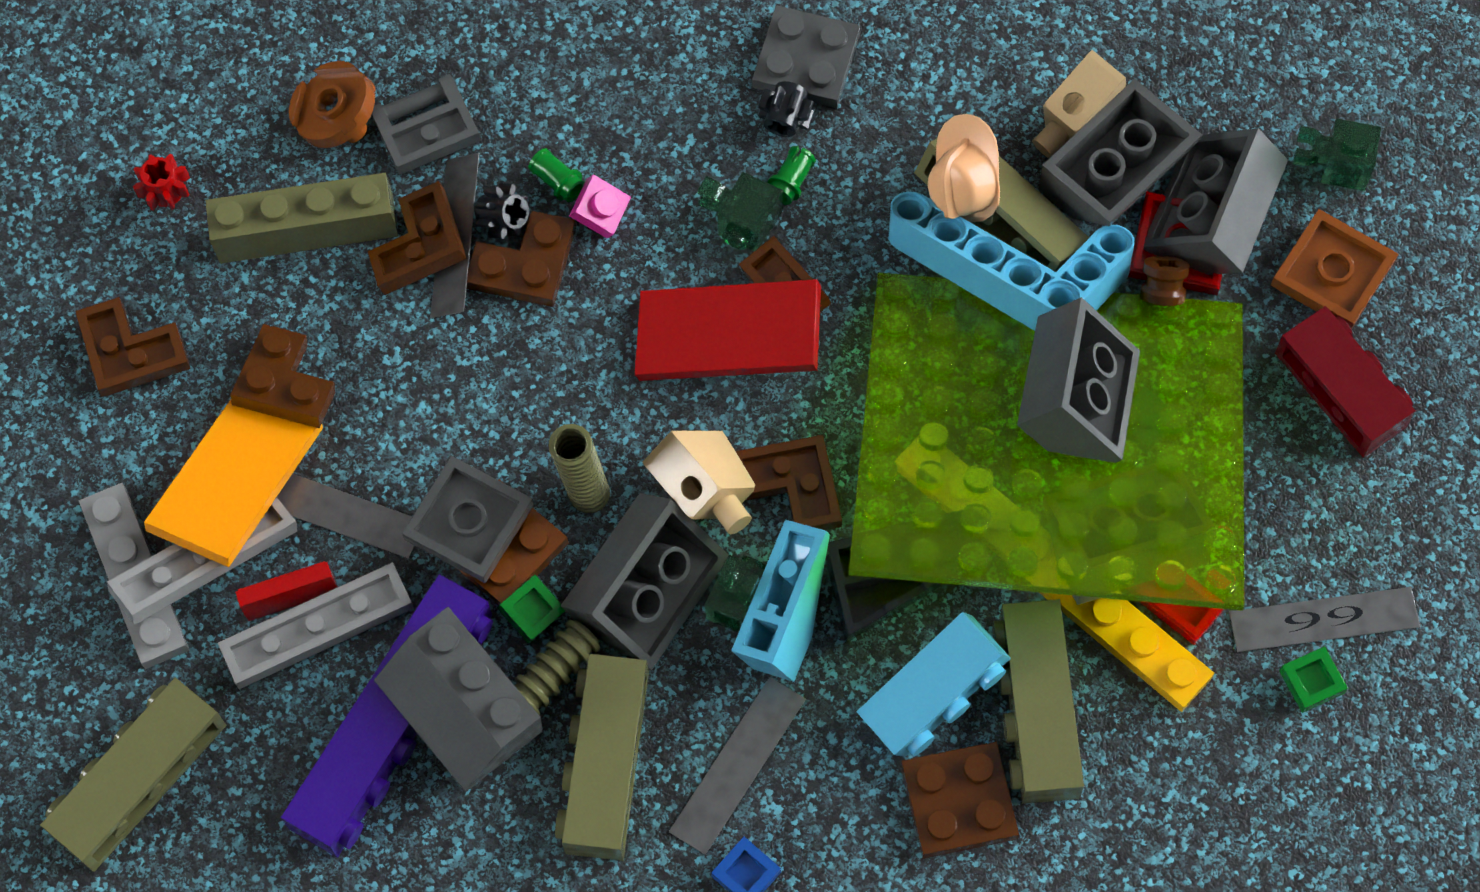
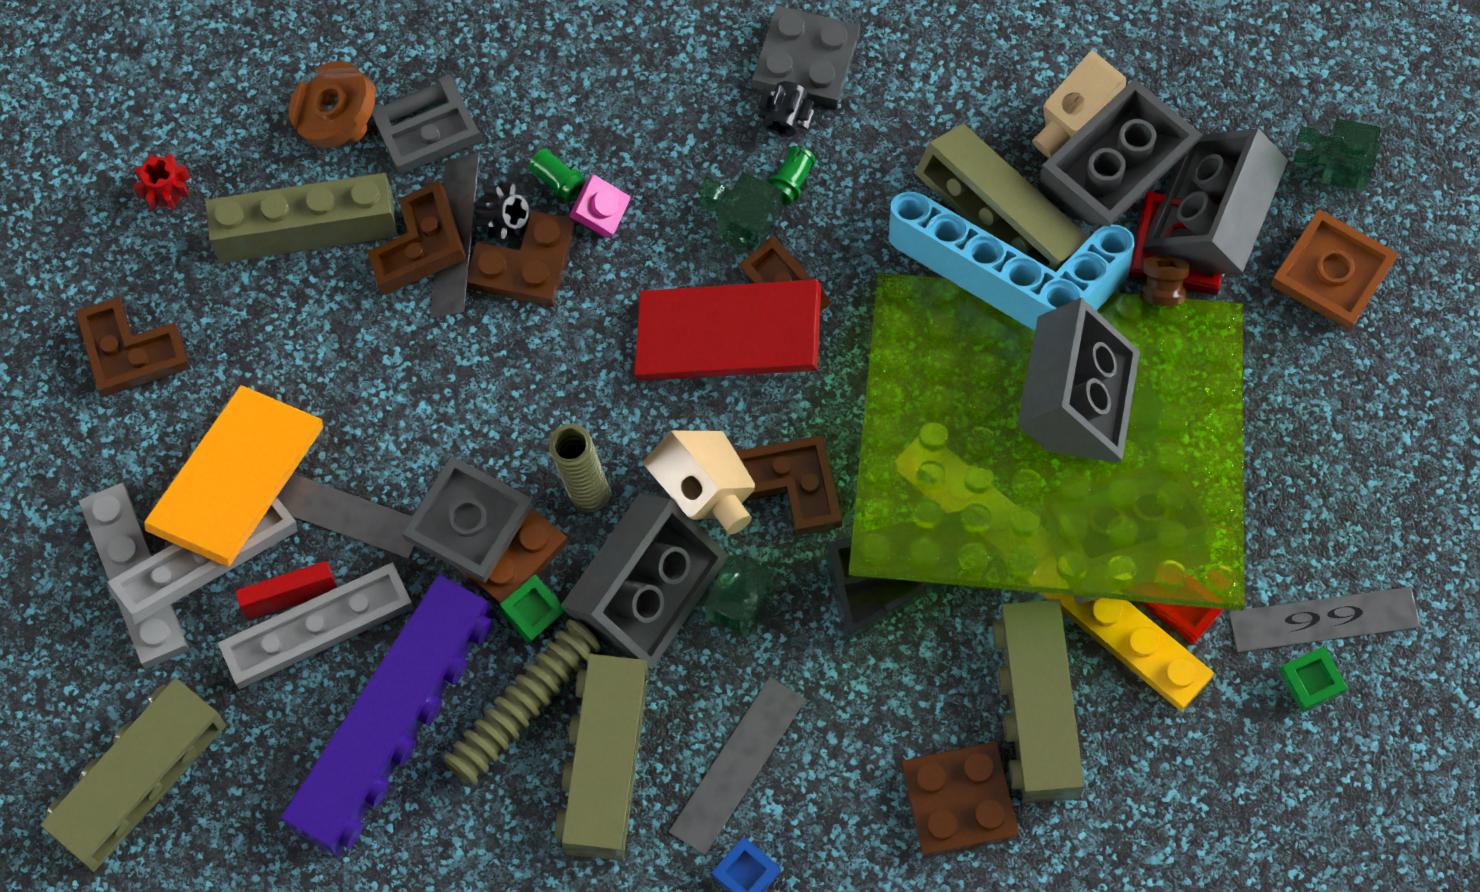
(272, 384): reddish brown plate -> none
(458, 699): dark grey slope -> none
(785, 603): medium azure slope -> none
(934, 686): medium azure brick -> none
(966, 170): light nougat piece -> none
(1345, 381): dark red brick -> none

